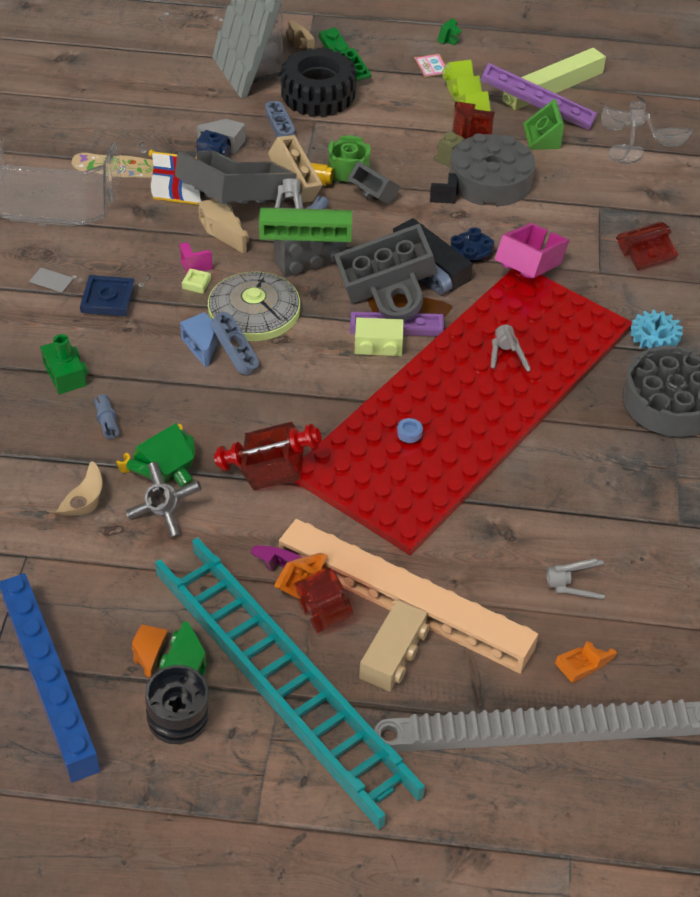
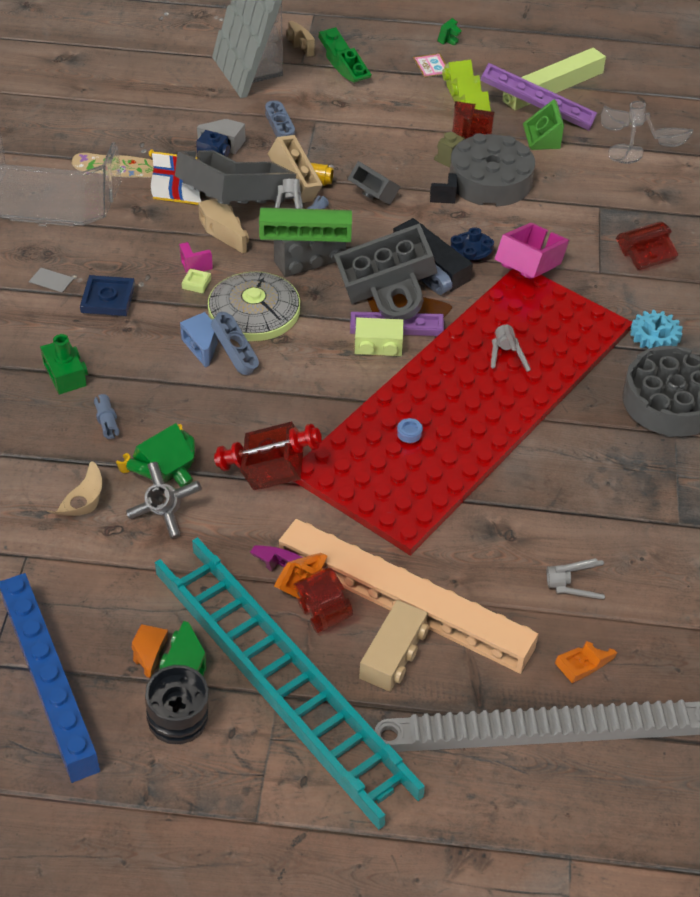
(318, 82): black tyre -> none
(345, 154): bright green brick -> none

